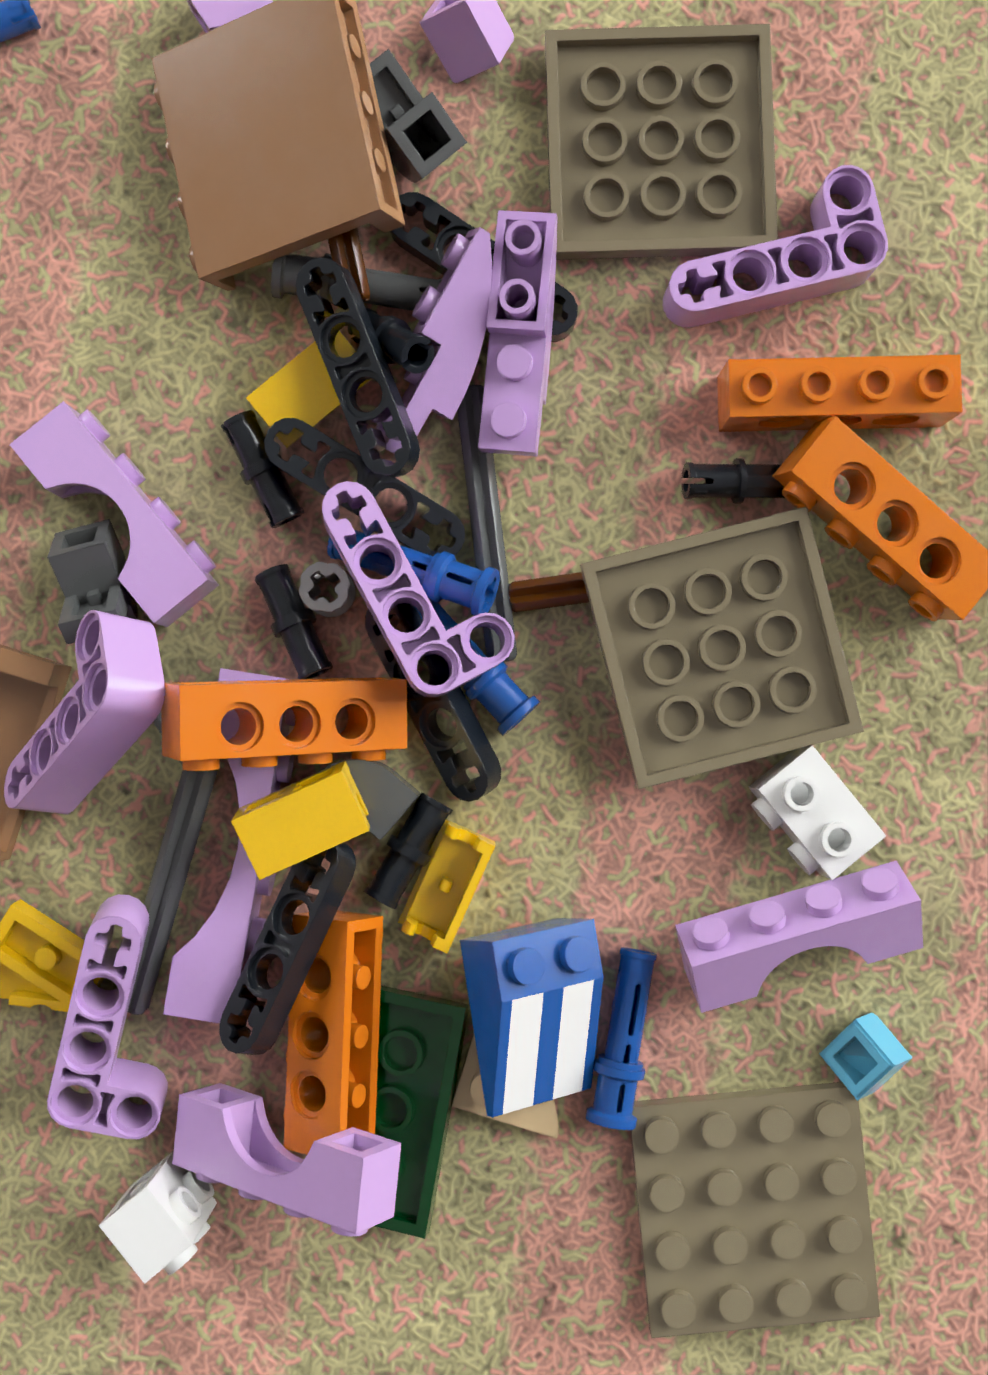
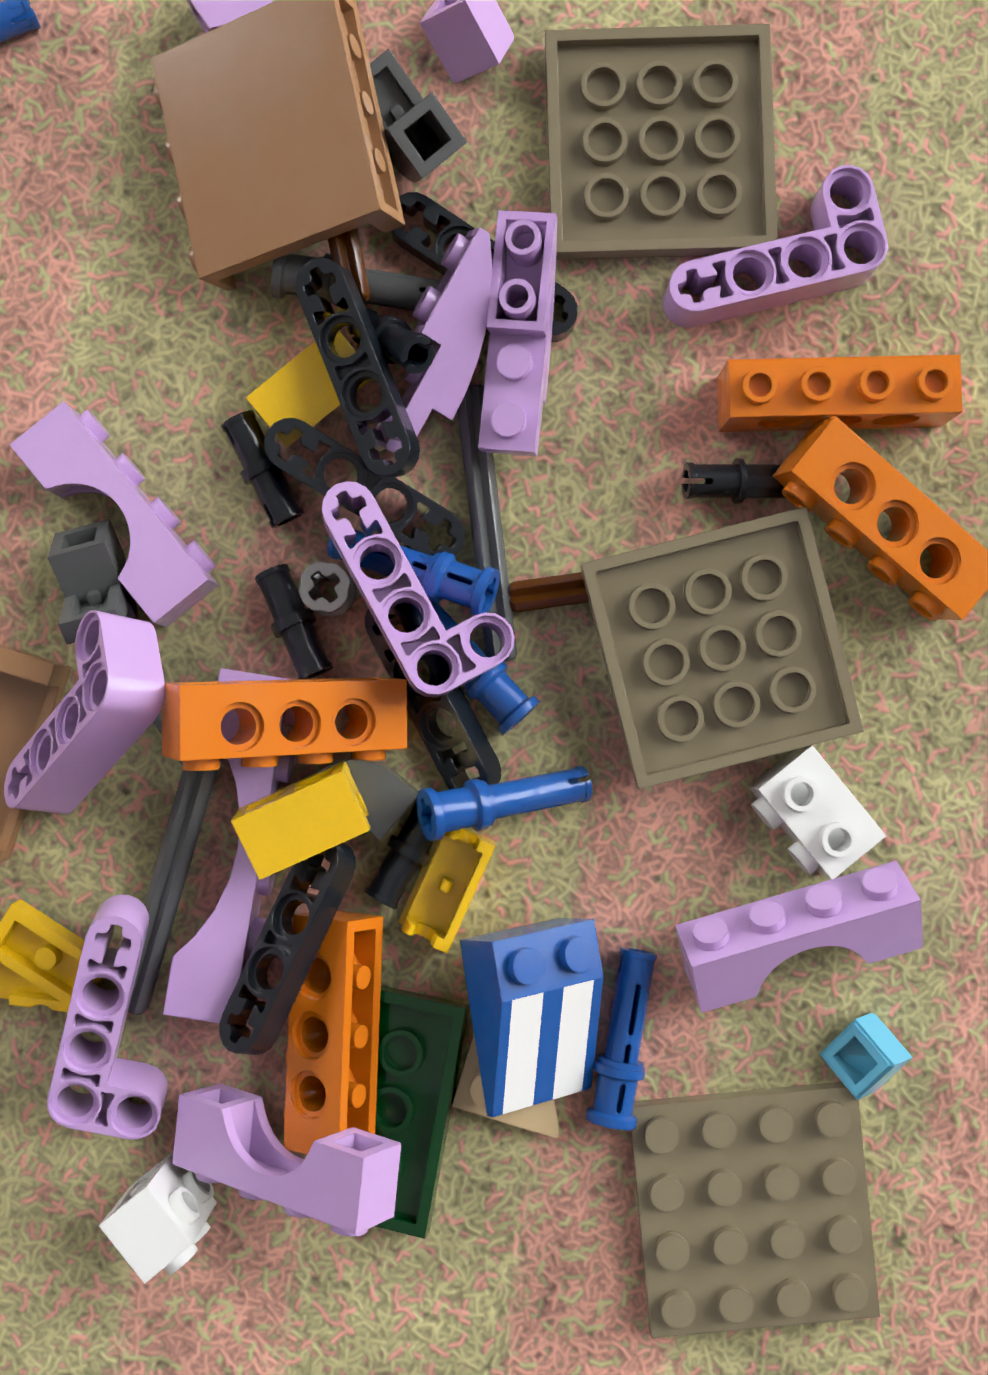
(480, 804): none -> blue pin

